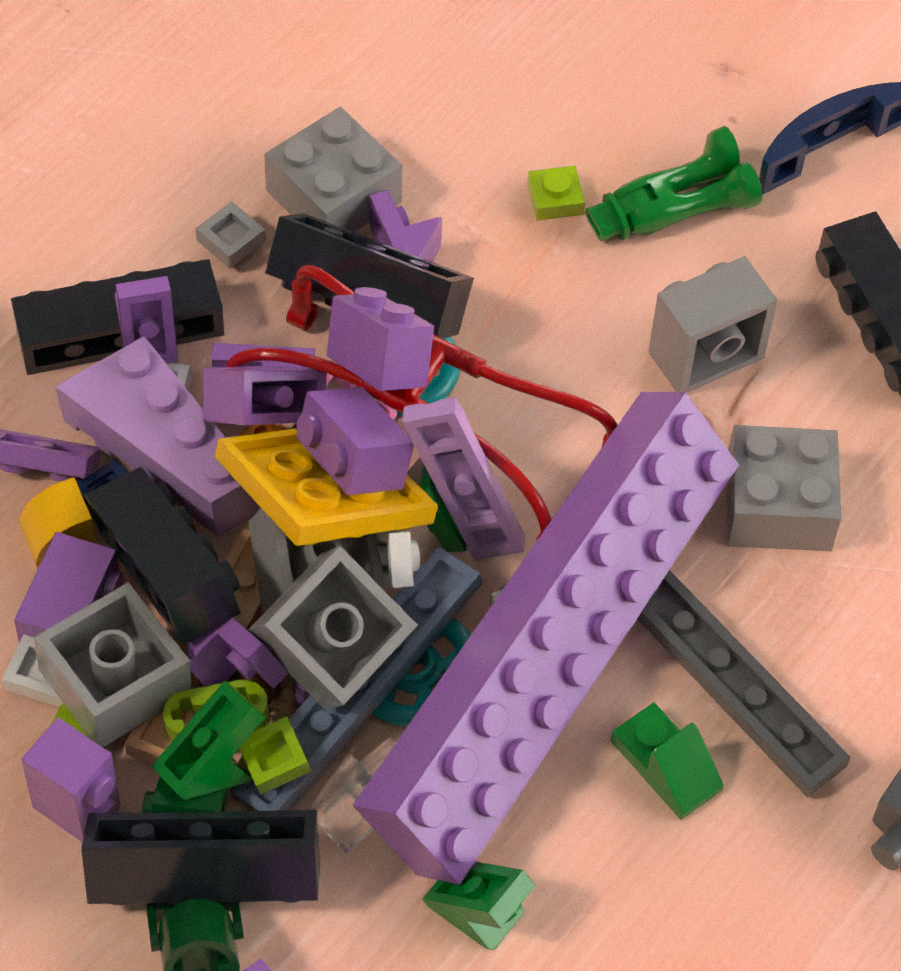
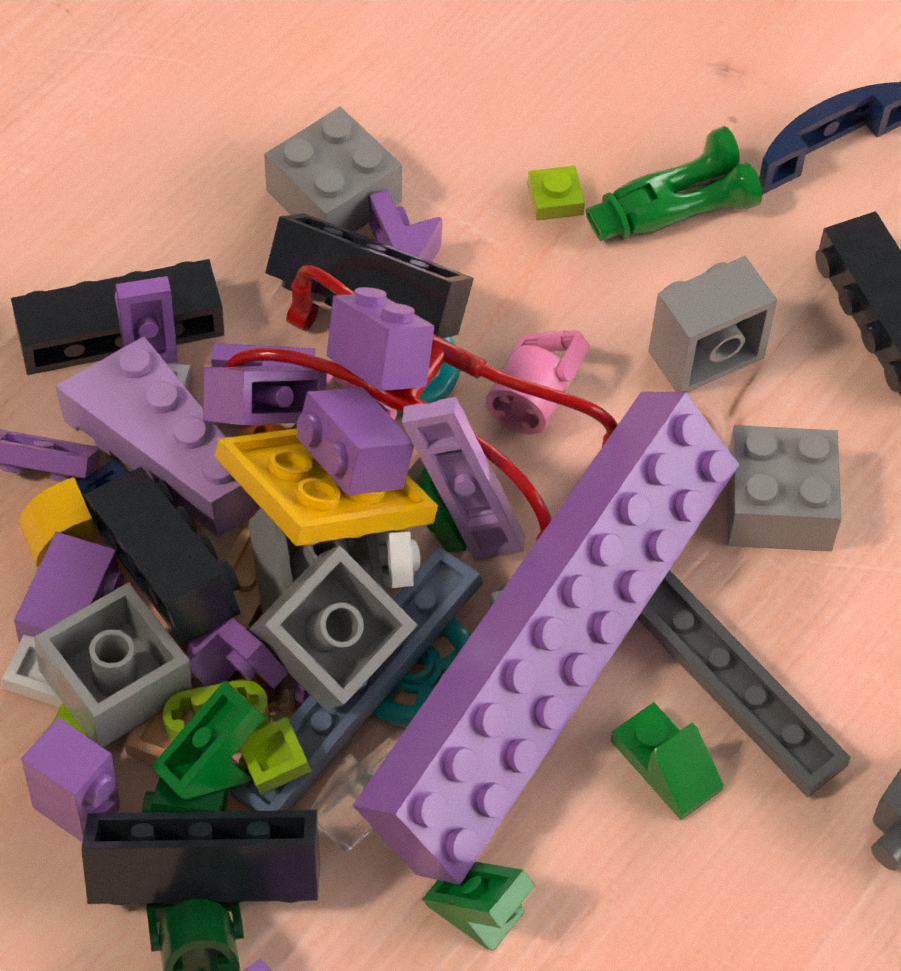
(230, 234): light grey plate -> none
(535, 362): none -> bright pink piece

